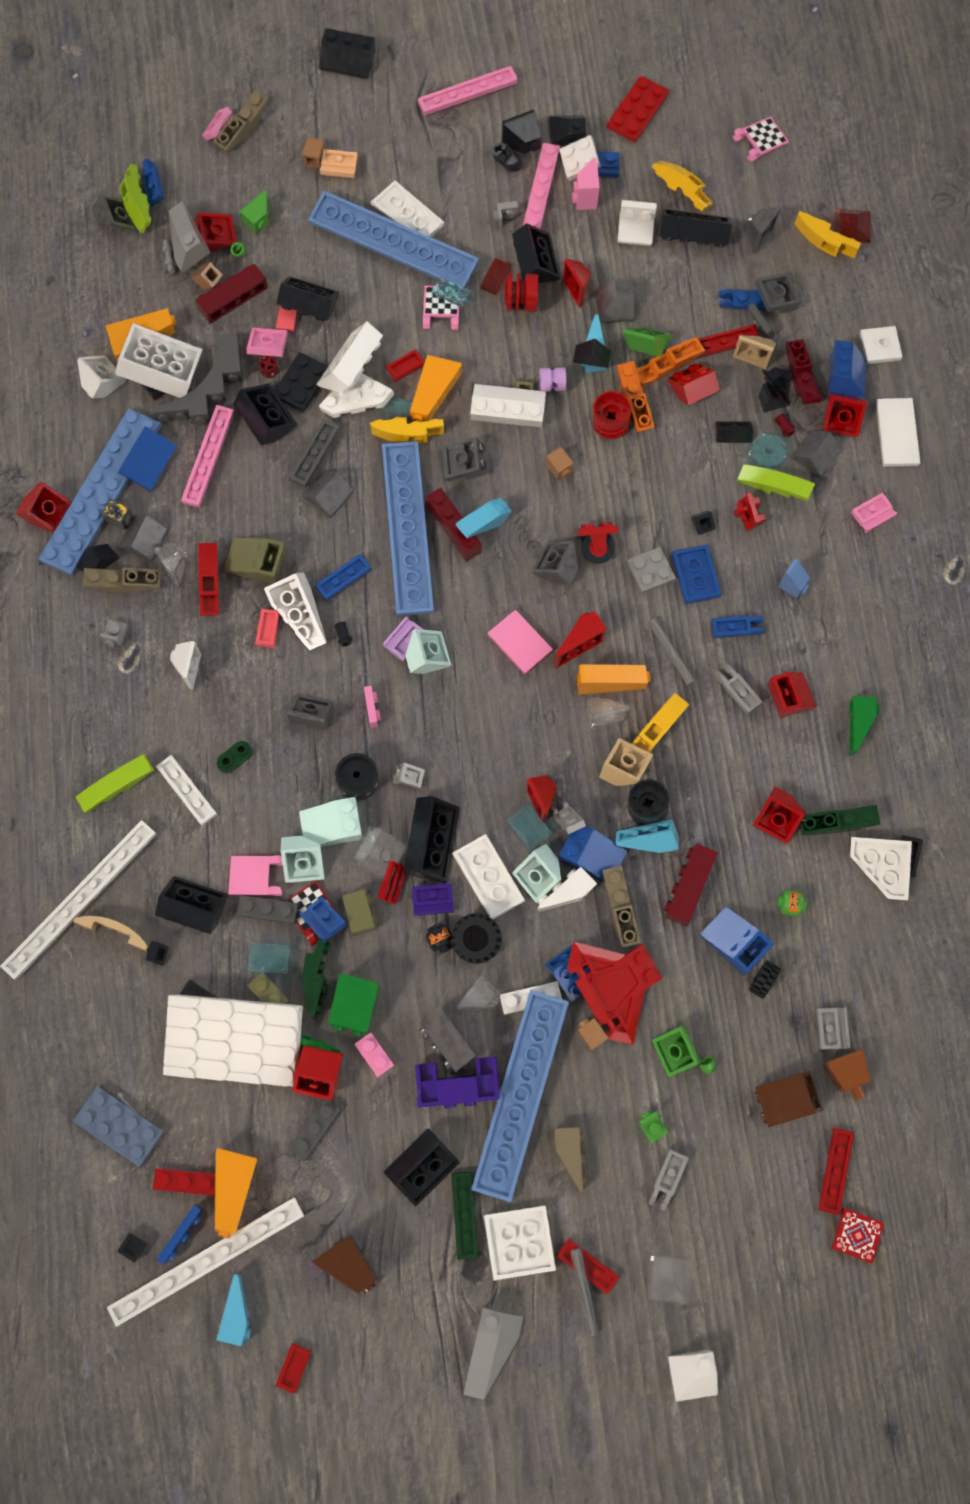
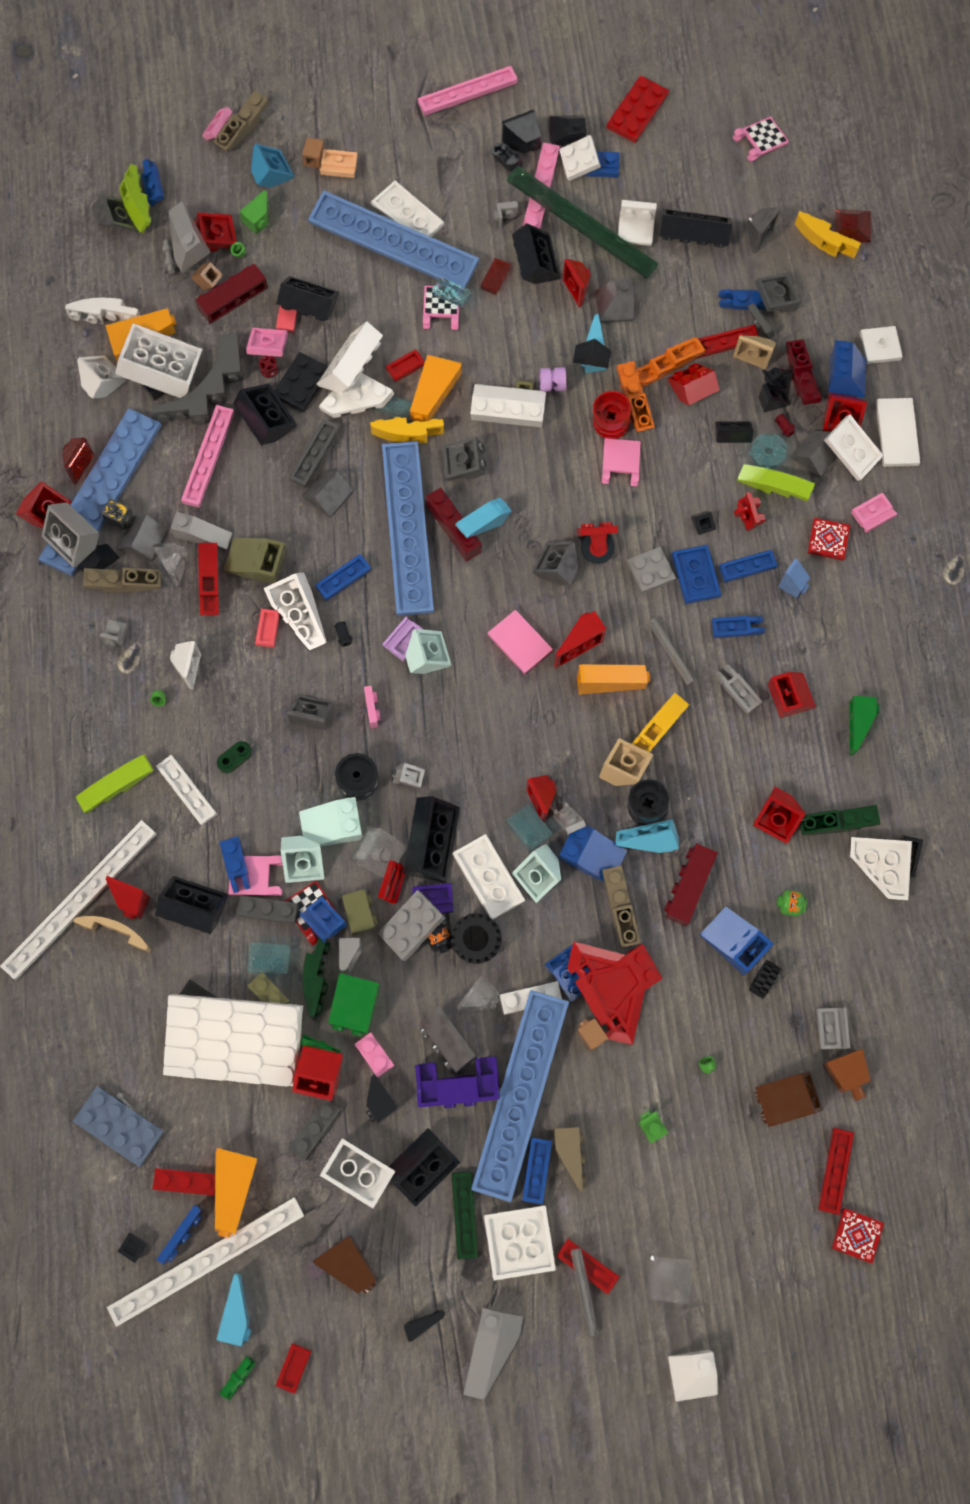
(69, 533): none -> light grey slope
(77, 457): none -> clear red slope
(97, 309): none -> white slope
(128, 898): none -> red slope
(147, 458): blue tile -> none
(155, 698): none -> bright green hinge
(157, 953): black plate -> none
(199, 531): none -> light grey slope
(235, 862): none -> blue hinge
(237, 1378): none -> green pin
(269, 166): none -> dark azure slope
(347, 53): black slope -> none
(349, 952): none -> light grey tile
(357, 1173): none -> white slope
(379, 1101): none -> black slope
(411, 925): none -> light grey plate
(418, 1326): none -> black slope
(521, 292): red wheel -> none
(537, 1171): none -> blue plate
(559, 464): medium nougat brick -> none
(572, 890): white slope -> none
(582, 222): none -> clear green plate
(586, 187): bright pink slope -> none
(605, 712): clear slope -> none
(621, 457): none -> bright pink flag
(647, 340): bright green slope -> none
(668, 1177): light grey hinge -> none
(676, 1051): bright green slope -> none
(680, 178): yellow slope -> none
(748, 566): none -> blue tile
(828, 539): none -> red tile
(853, 447): none -> white plate

